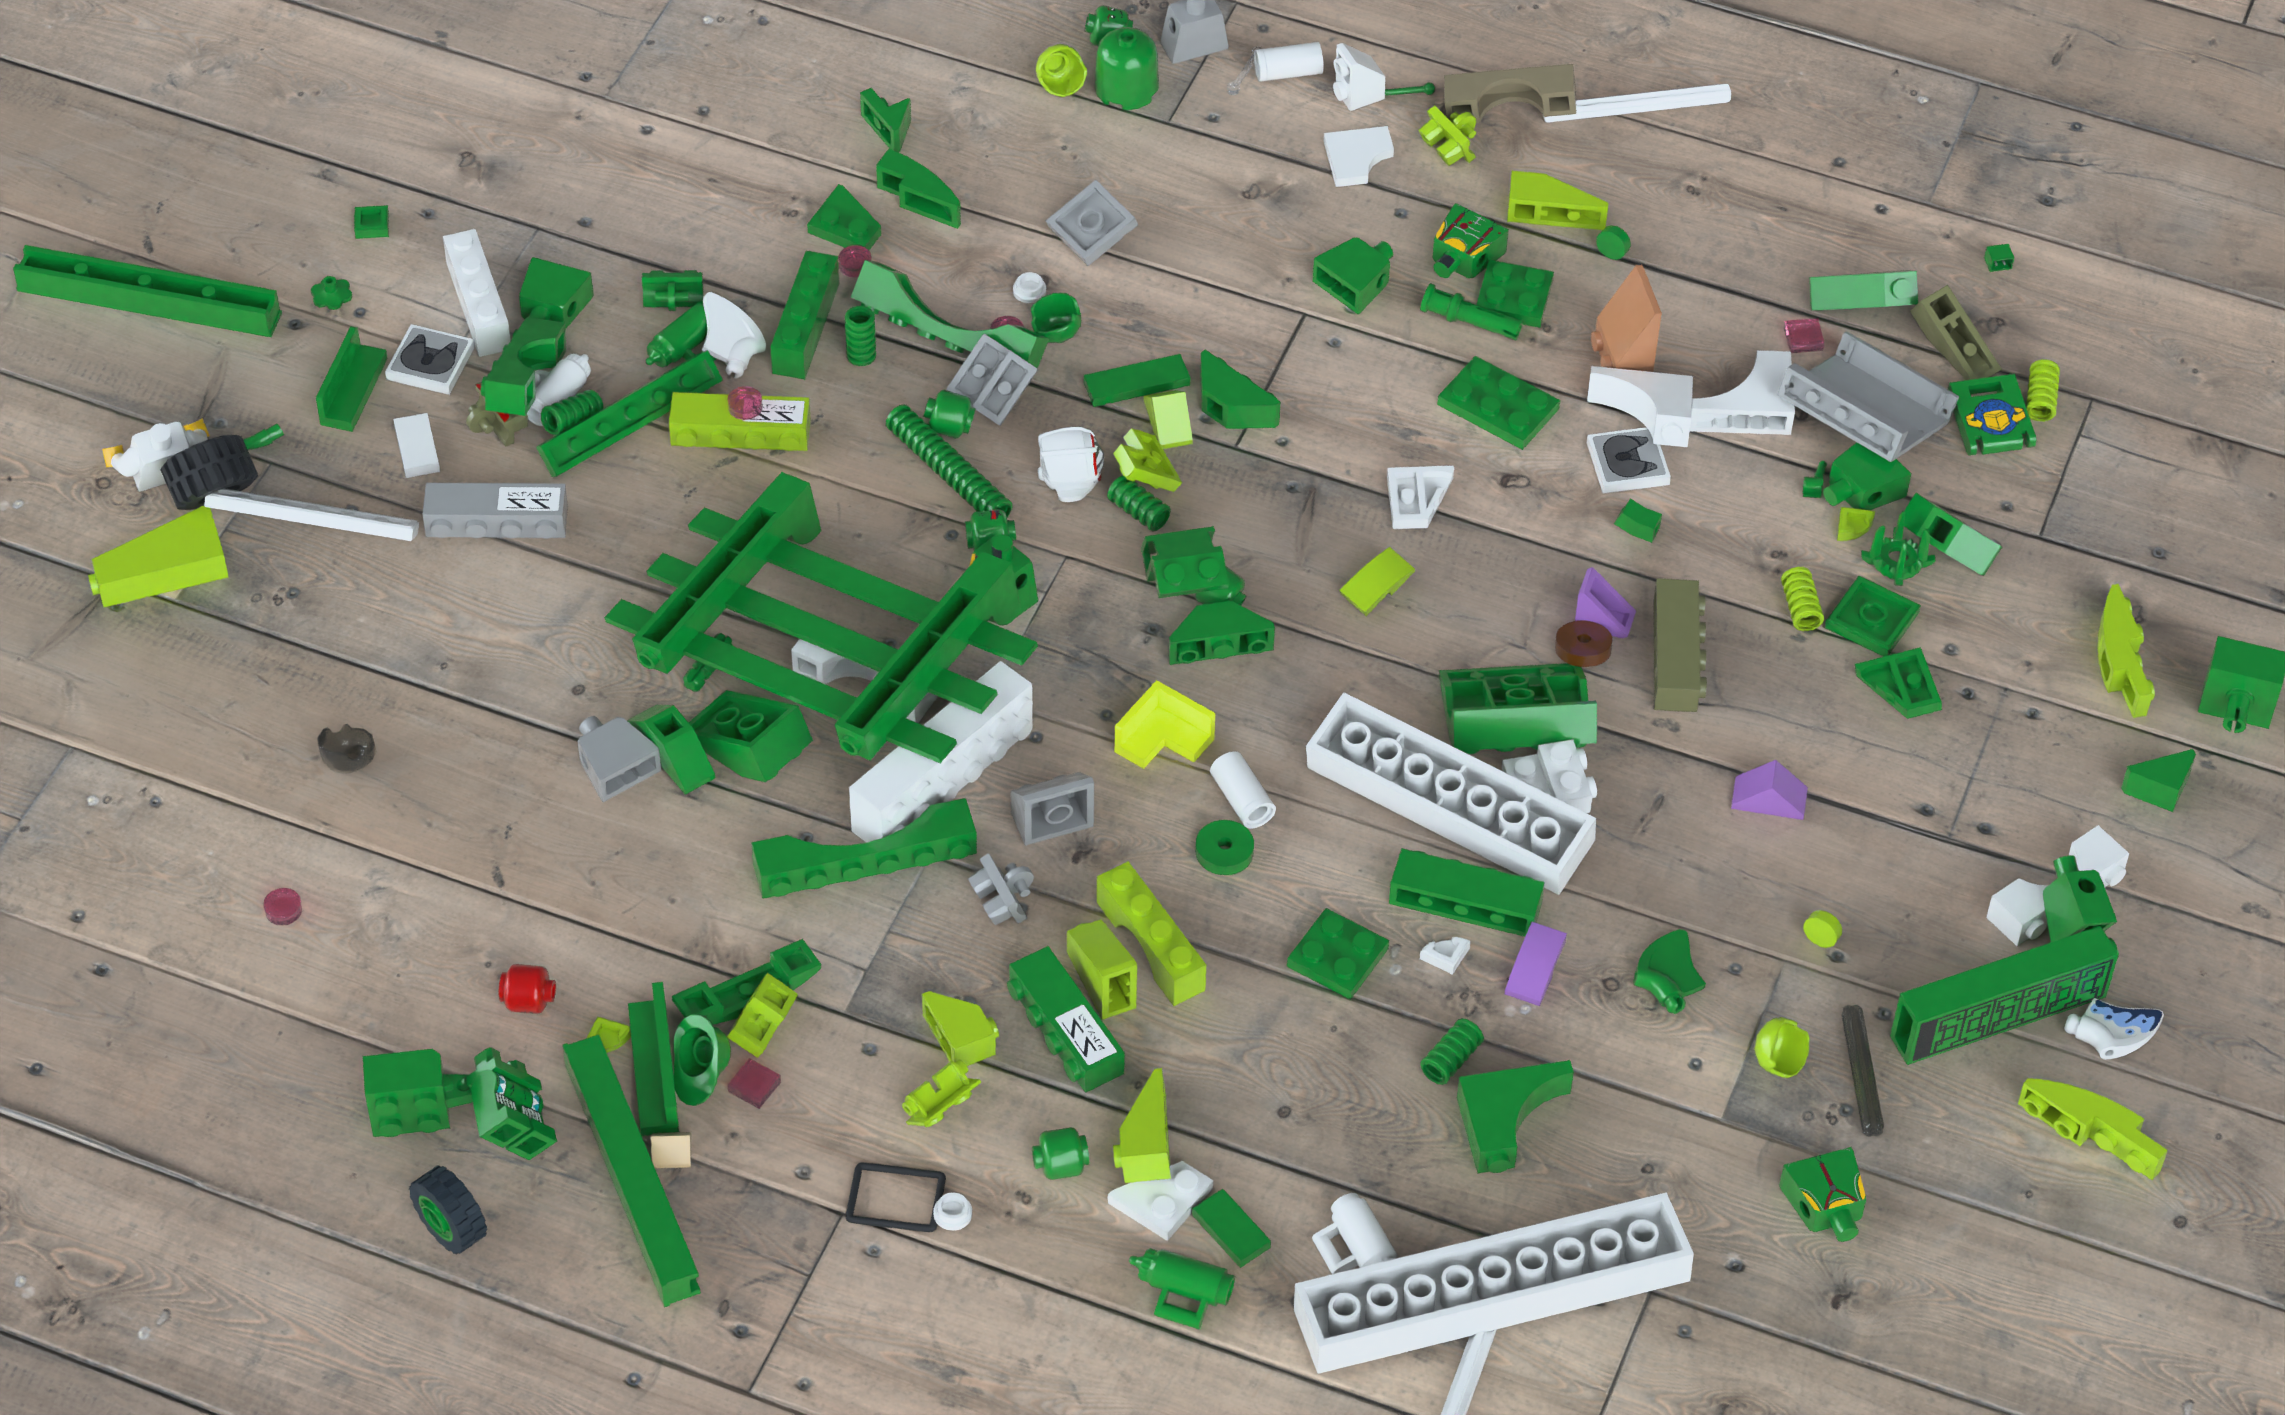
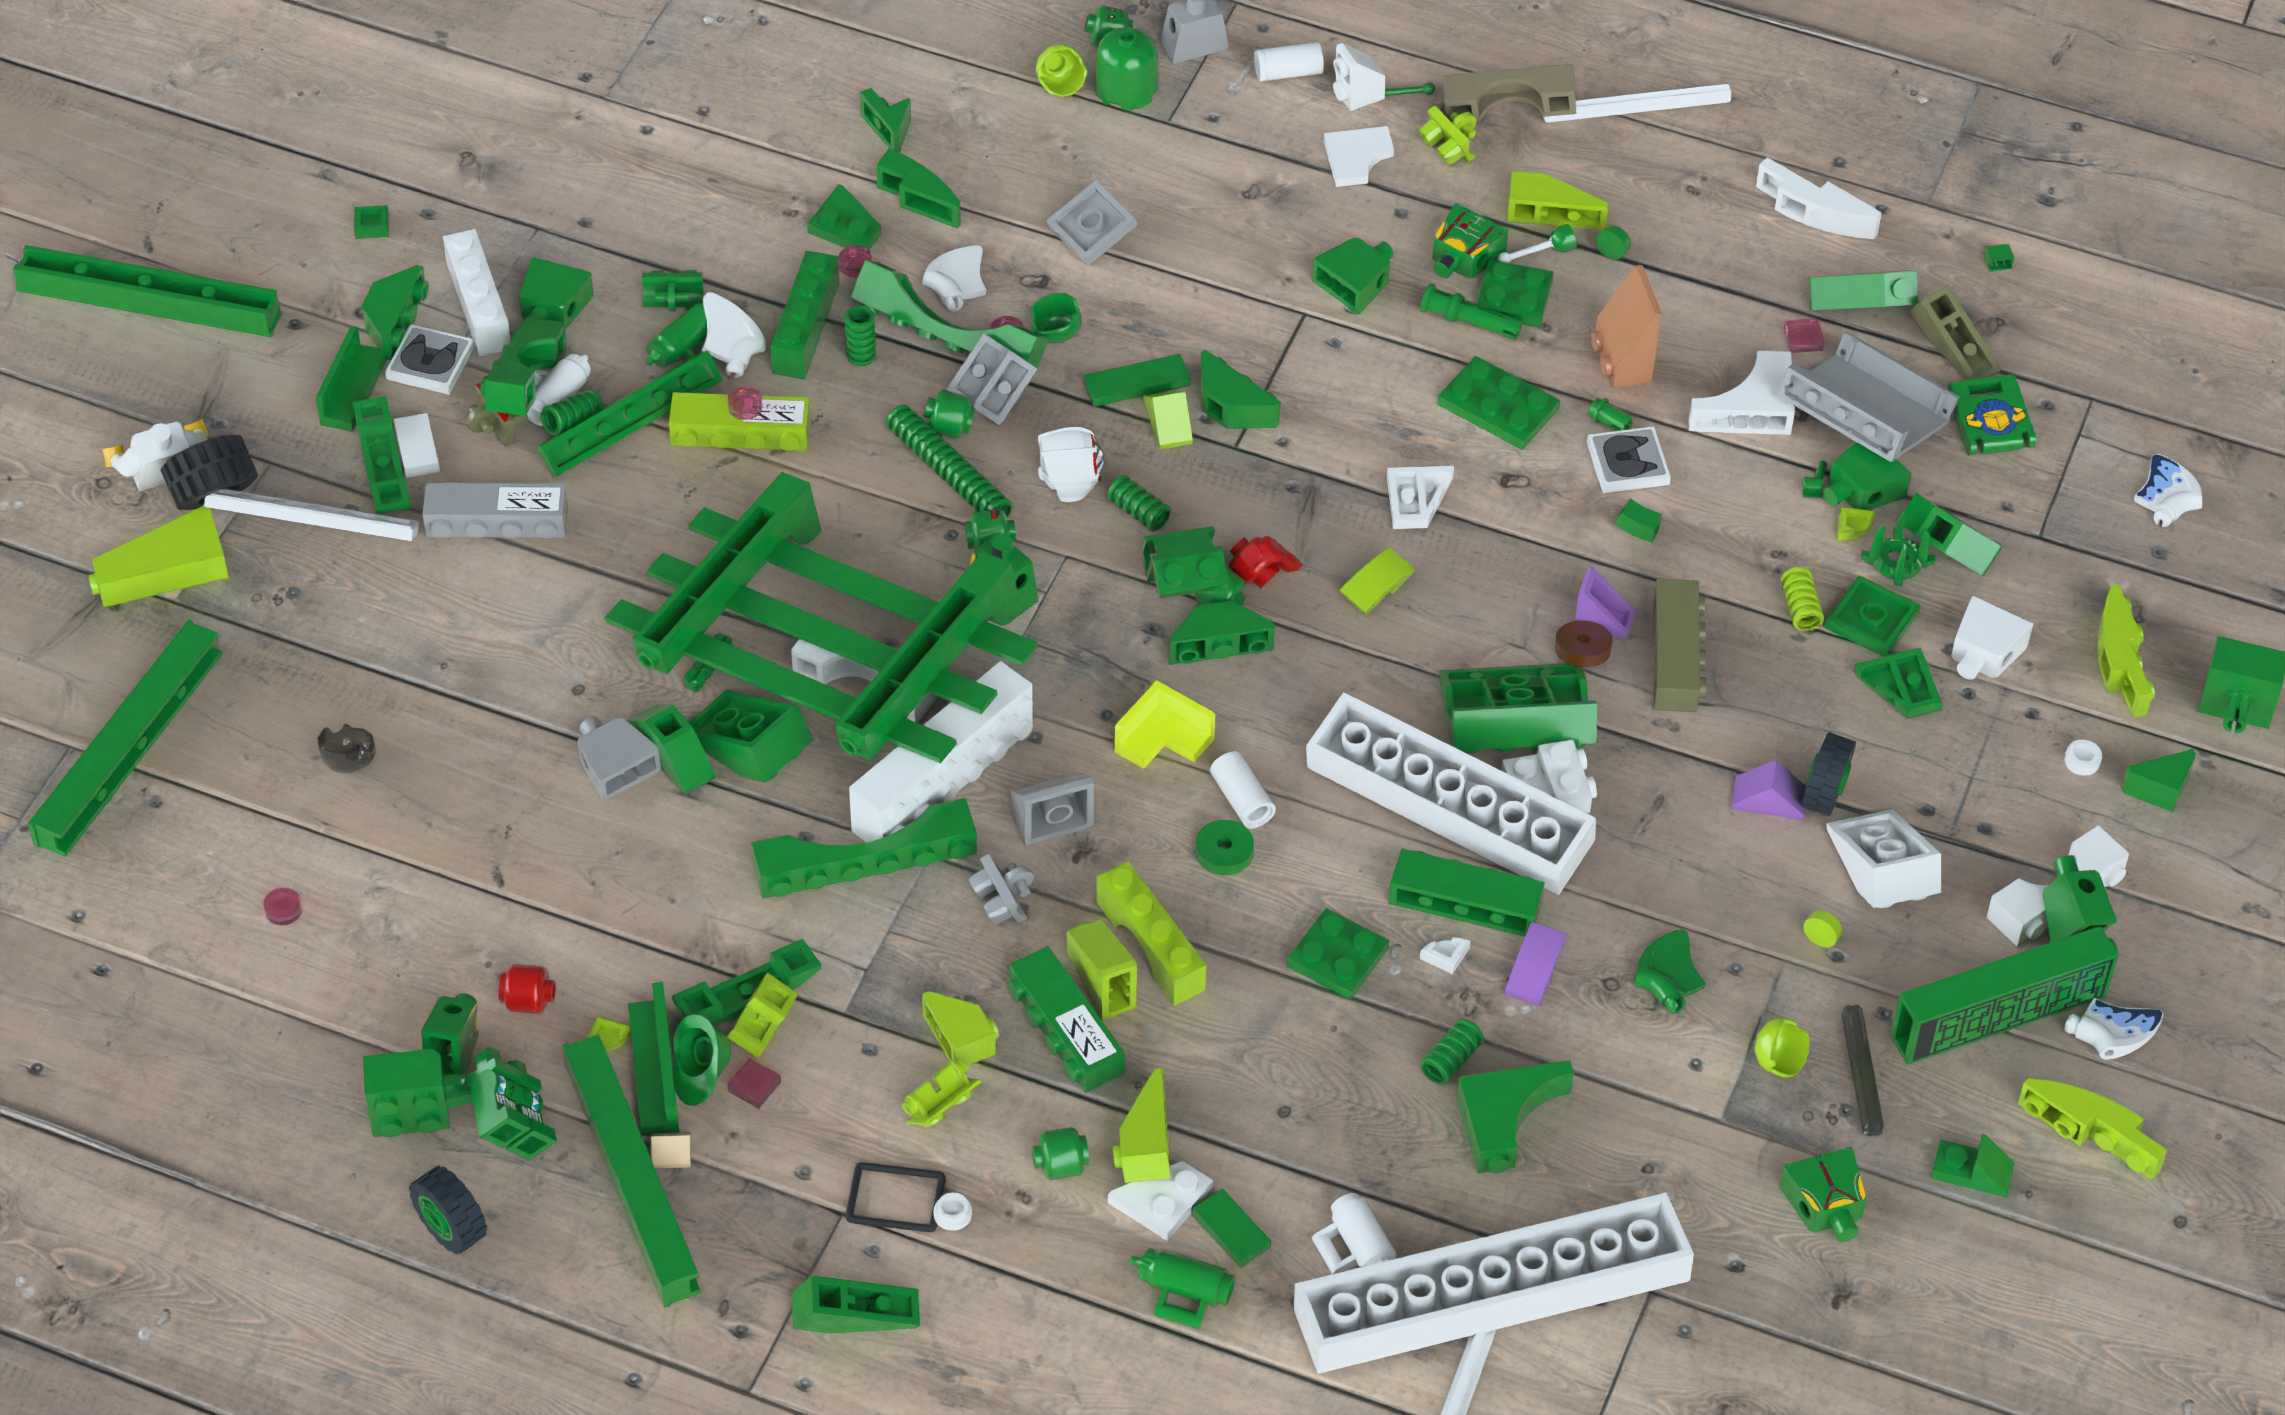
(125, 739): none -> green tile
(264, 437): green helmet -> none
(331, 293): green plant -> none
(381, 455): none -> green slope
(393, 306): none -> green slope
(454, 1023): none -> green torso
(853, 1306): none -> green slope
(956, 276): none -> white arm
(1029, 288): white plate -> none
(1146, 461): lime plate -> none
(1261, 560): none -> red head
(1561, 240): none -> hinge
(1609, 415): none -> green pin
(1654, 398): white arch -> none
(1821, 208): none -> white slope
(1828, 774): none -> black wheel
(1887, 858): none -> white slope
(1980, 1169): none -> green slope
(1989, 640): none -> white torso
(2043, 390): lime piece -> none
(2083, 757): none -> white tile
(2169, 490): none -> white arm

